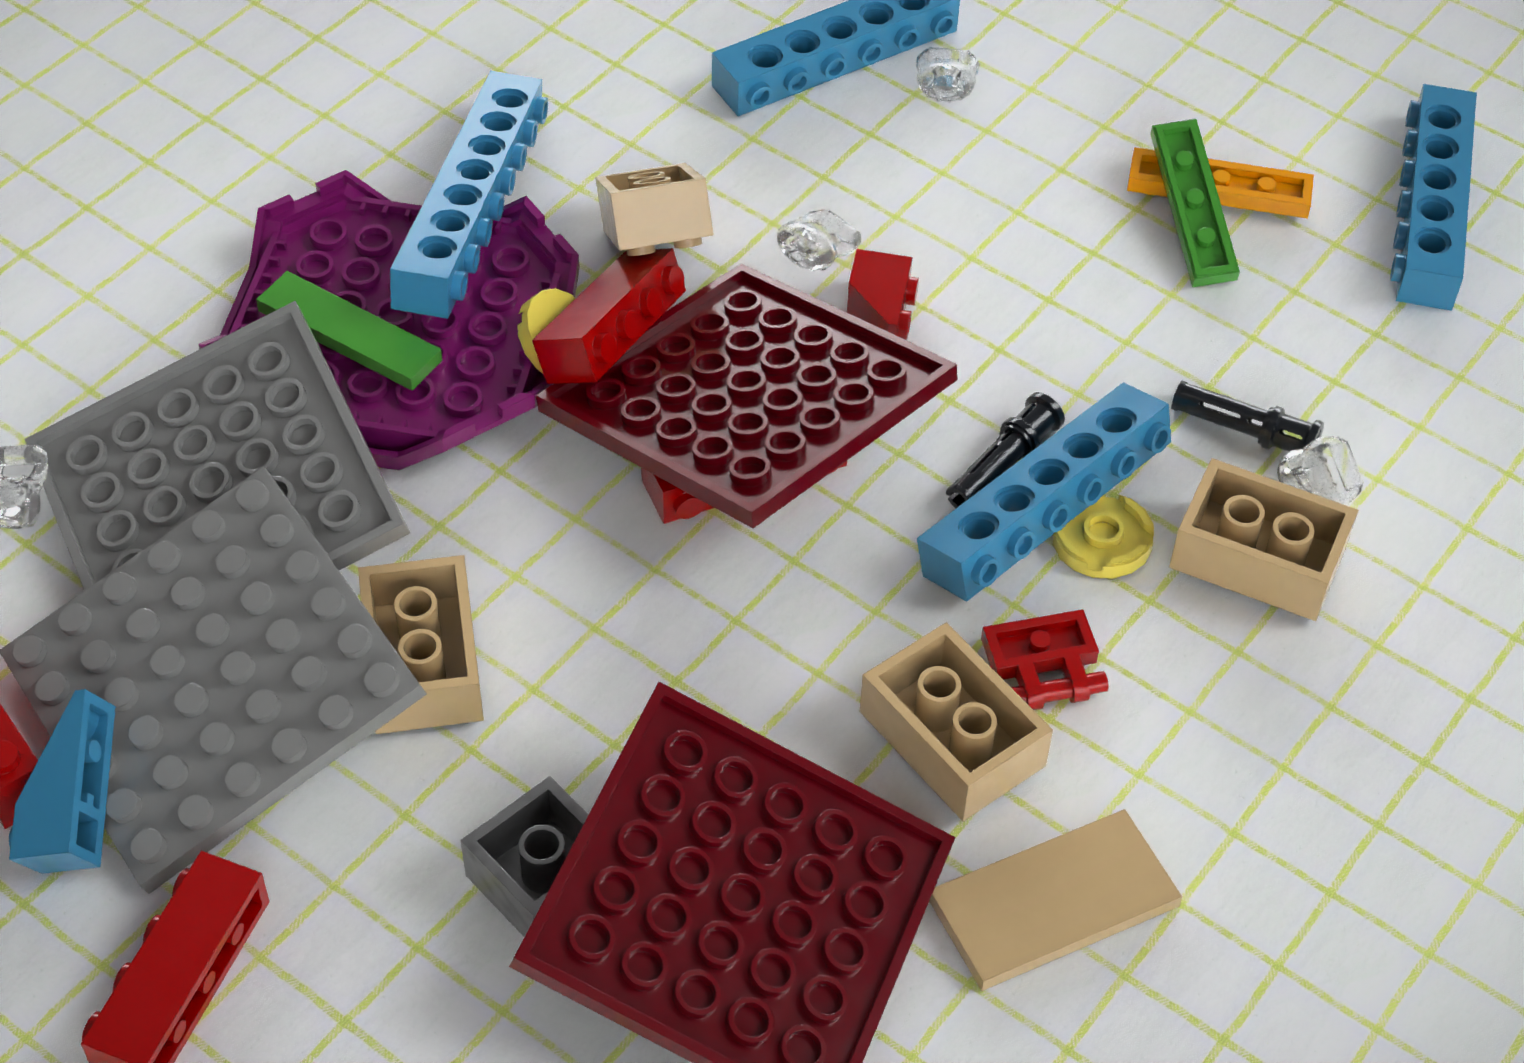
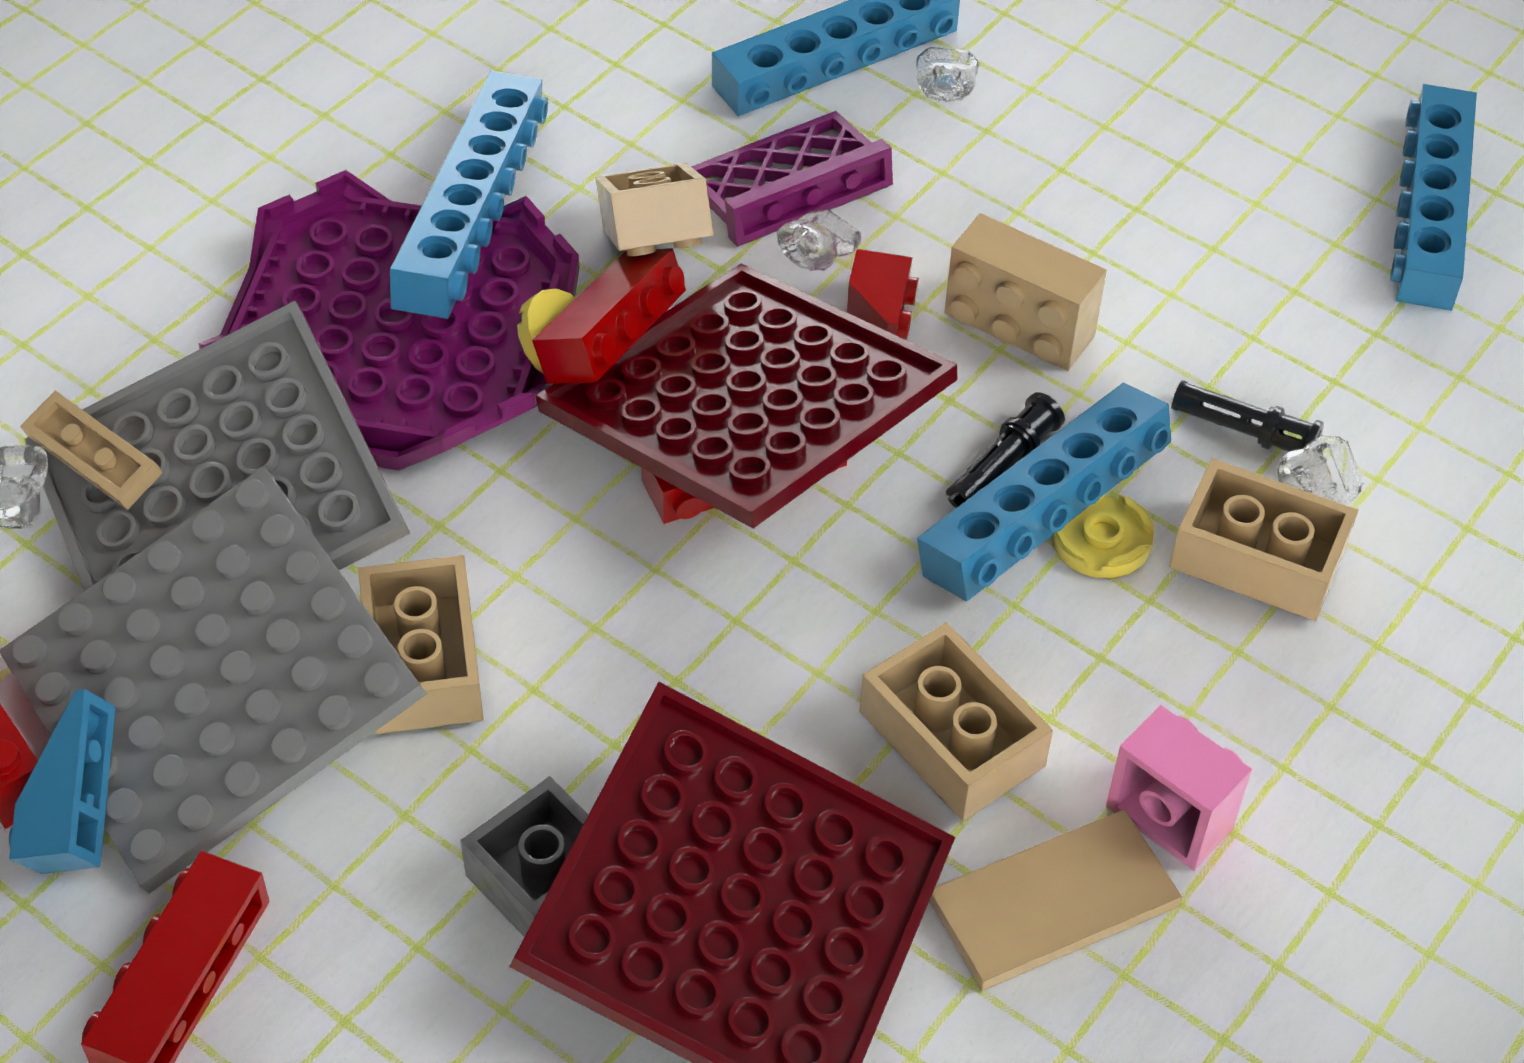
(91, 450): none -> tan plate
(354, 331): bright green tile -> none
(792, 193): none -> magenta fence
(1024, 291): none -> tan brick
(1045, 645): red plate -> none
(1178, 786): none -> bright pink brick
(1194, 203): bright green tile -> none
(1236, 184): light orange plate -> none

